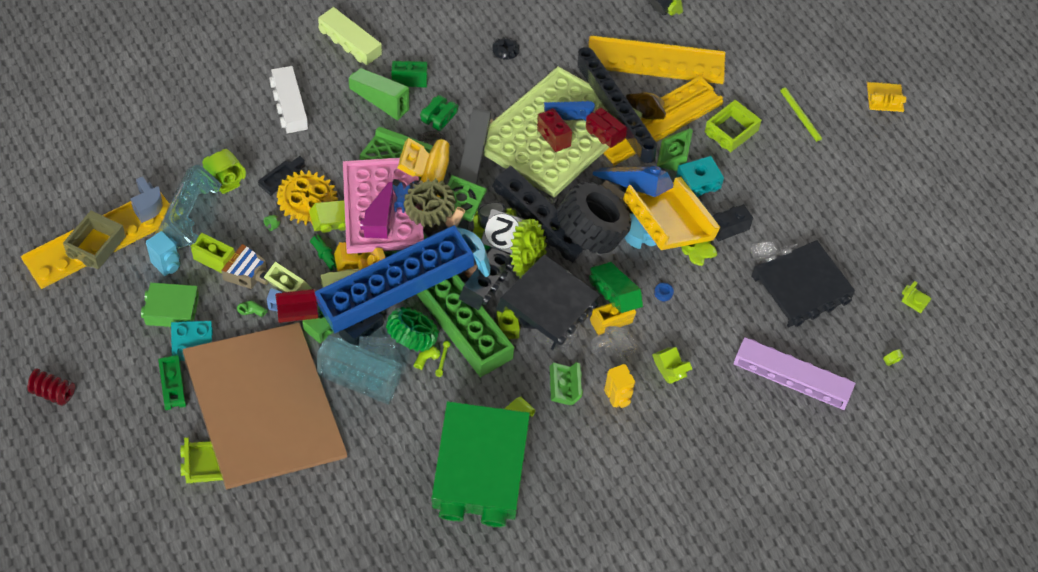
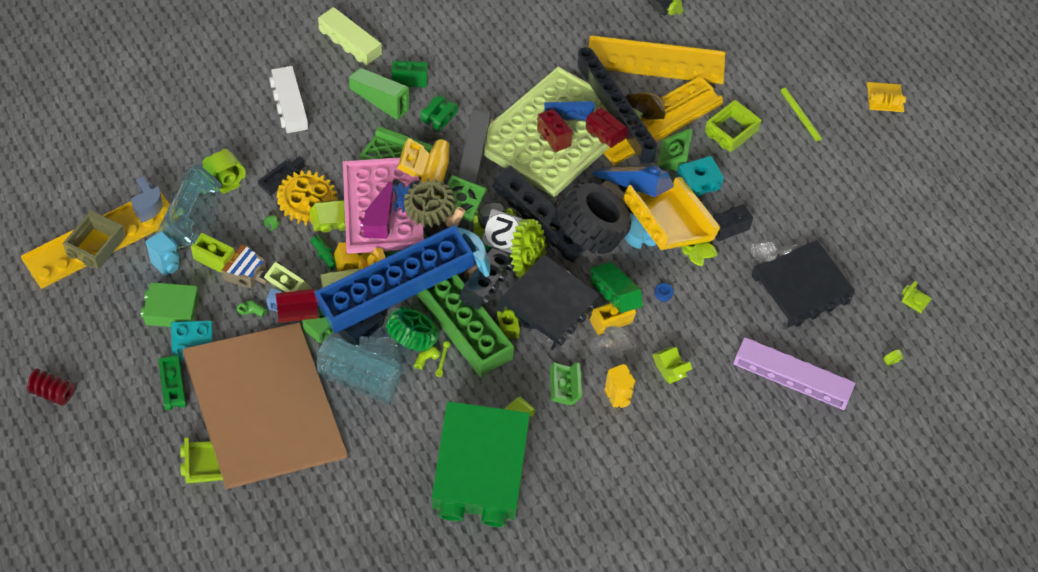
(500, 51): black gear -> none

